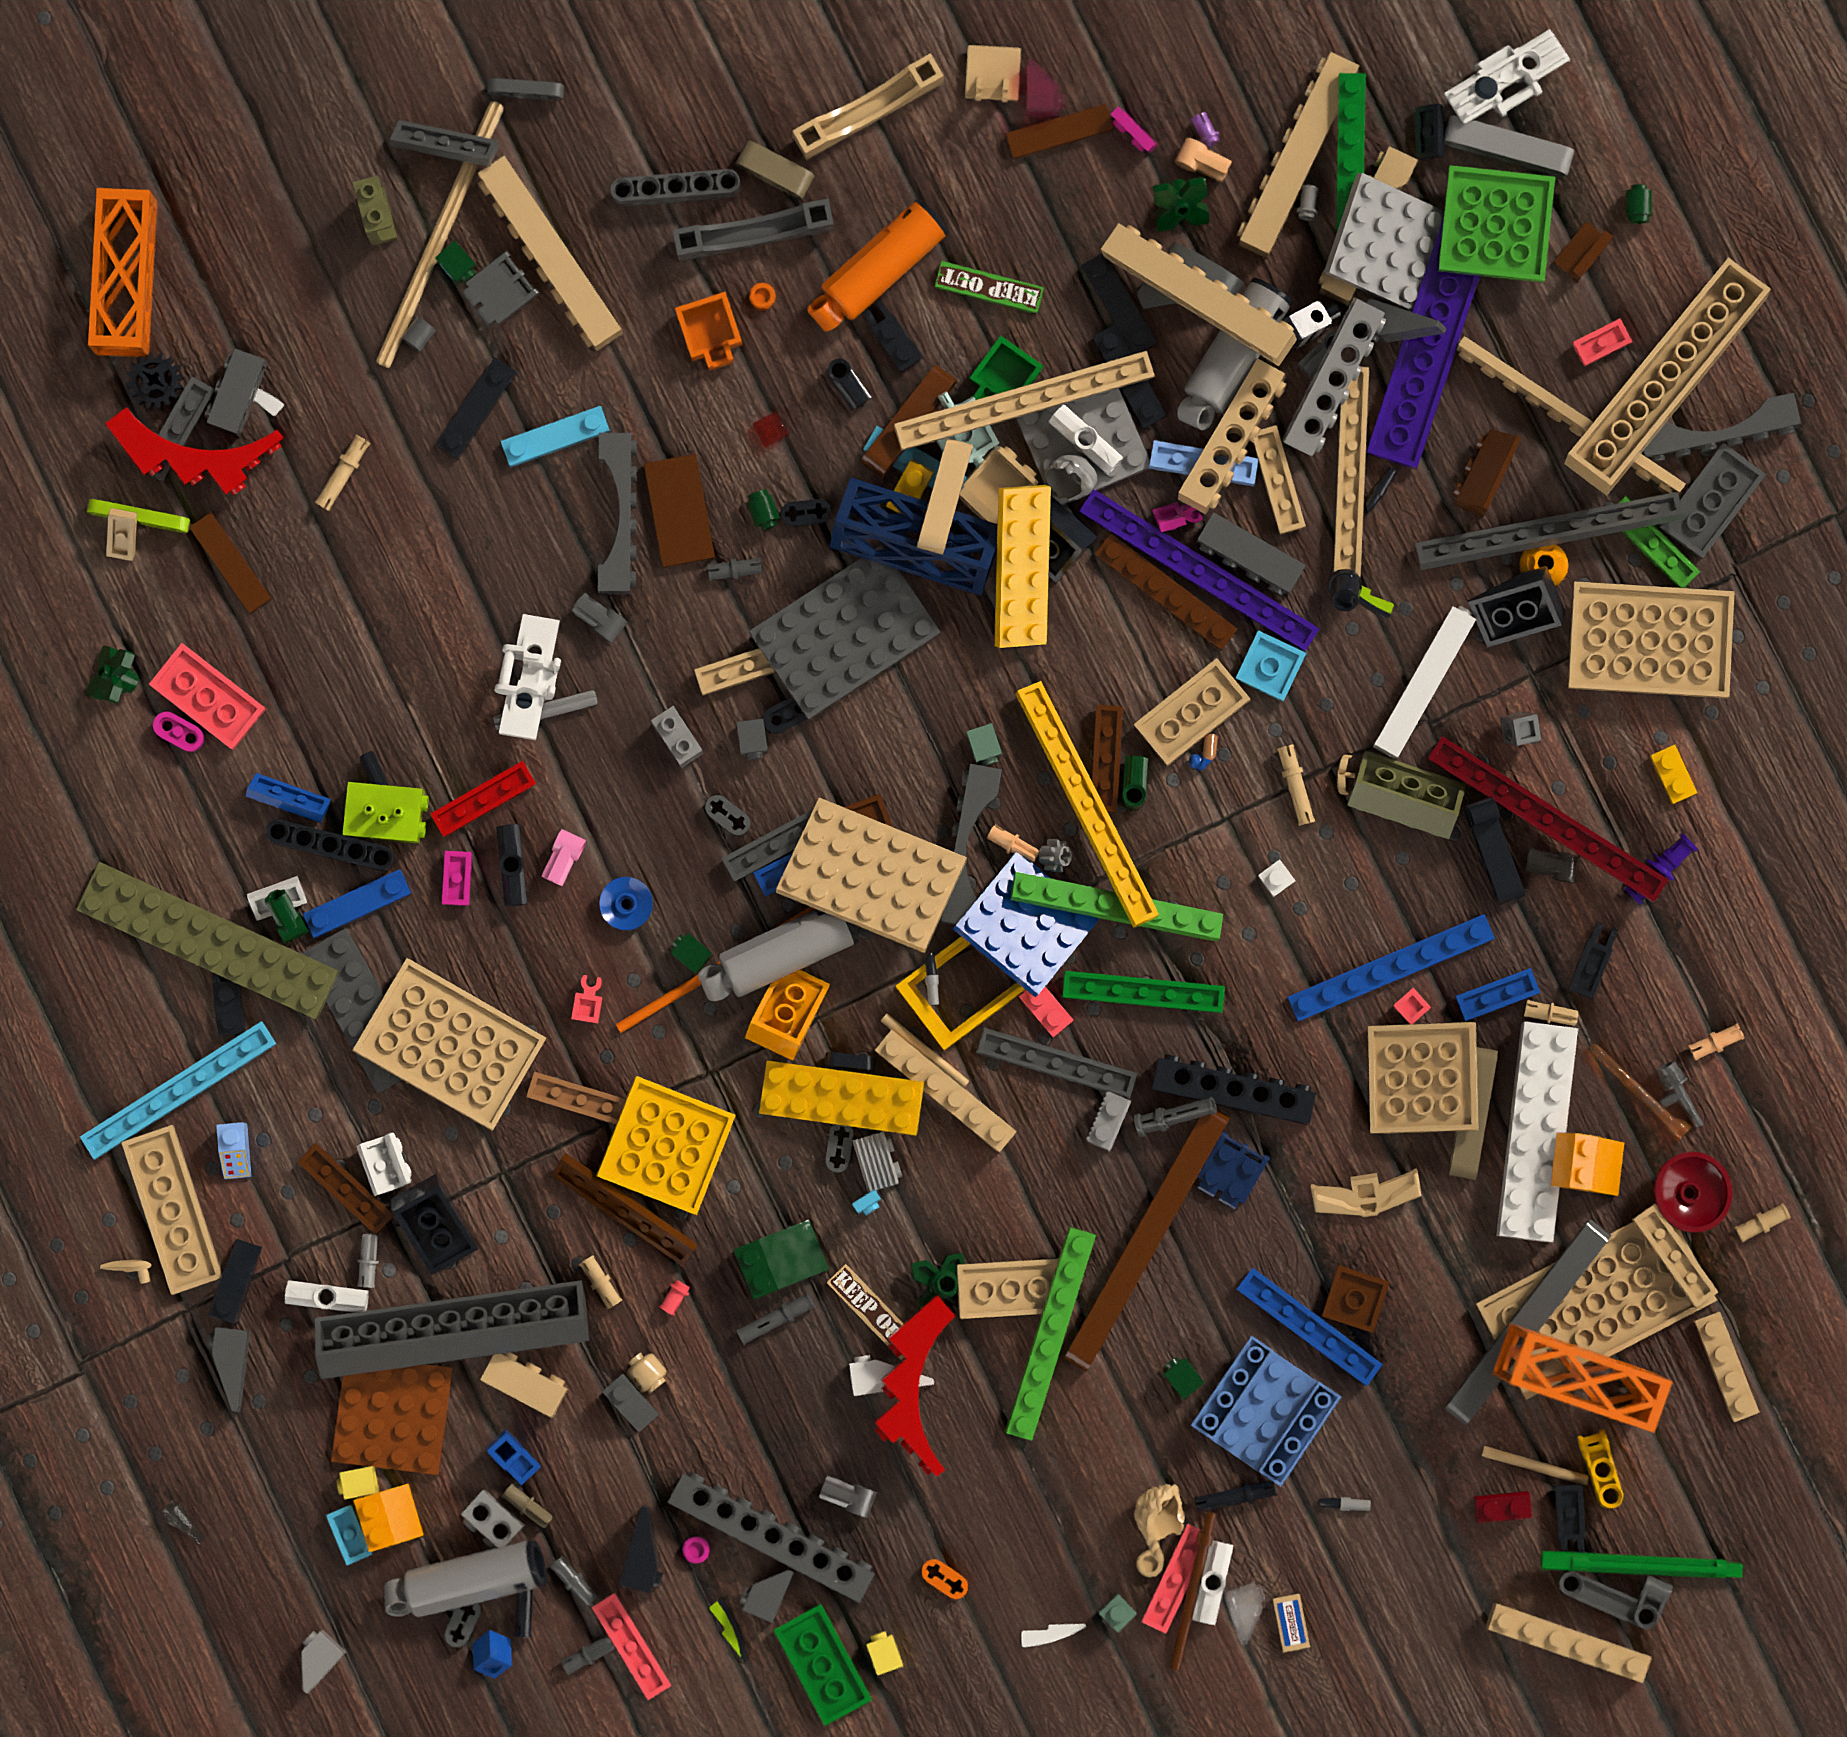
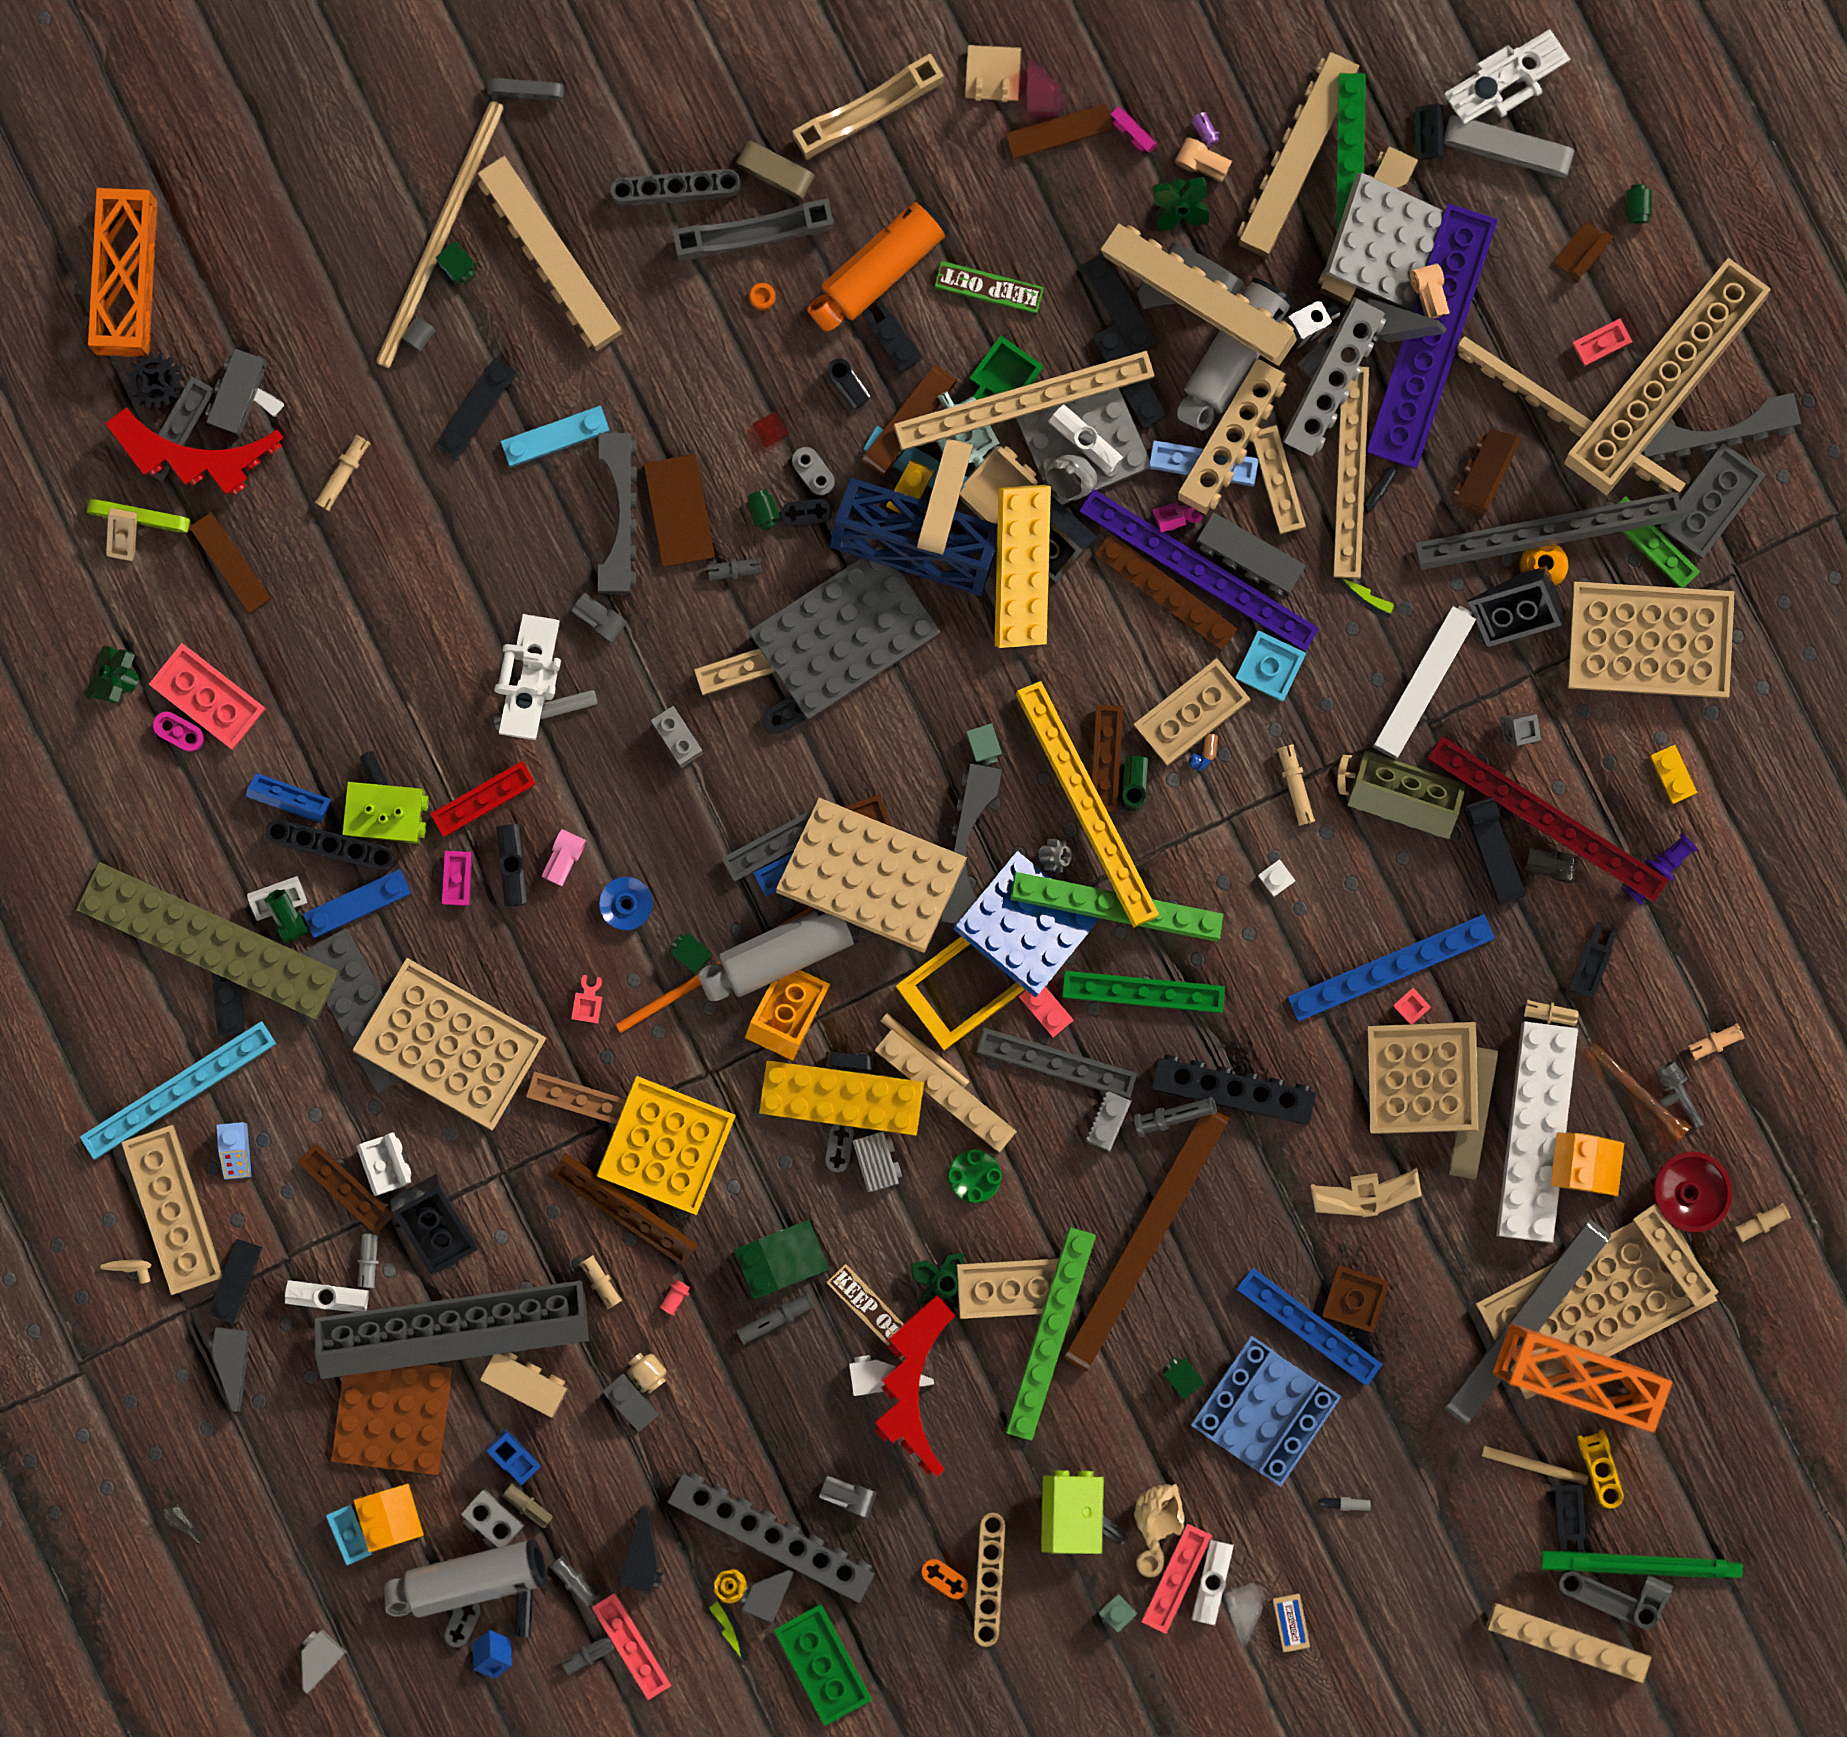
(358, 1482): light yellow brick -> none
(375, 210): olive panel -> none
(444, 143): dark grey plate -> none
(499, 291): dark grey plate -> none
(696, 1549): dark pink tile -> none
(709, 330): orange piece -> none
(723, 1583): none -> yellow plate
(731, 810): dark grey beam -> none
(752, 738): dark grey brick -> none
(812, 471): none -> light grey plate
(867, 1203): medium azure plate -> none
(884, 1653): light yellow brick -> none
(931, 980): light grey piece -> none
(974, 1176): none -> green dish
(984, 1592): none -> tan beam
(1012, 843): light nougat axle -> none
(1054, 1633): white sticker -> none
(1074, 1514): none -> lime piece
(1204, 1540): reddish brown bar -> none
(1231, 1171): dark blue plate -> none
(1235, 1496): black pin -> none
(1308, 203): light grey pin -> none
(1344, 588): black piece -> none
(1428, 284): none -> light nougat piece
(1496, 224): bright green plate -> none
(1497, 994): blue plate -> none
(1502, 1507): dark red brick -> none
(1726, 1366): tan plate -> none

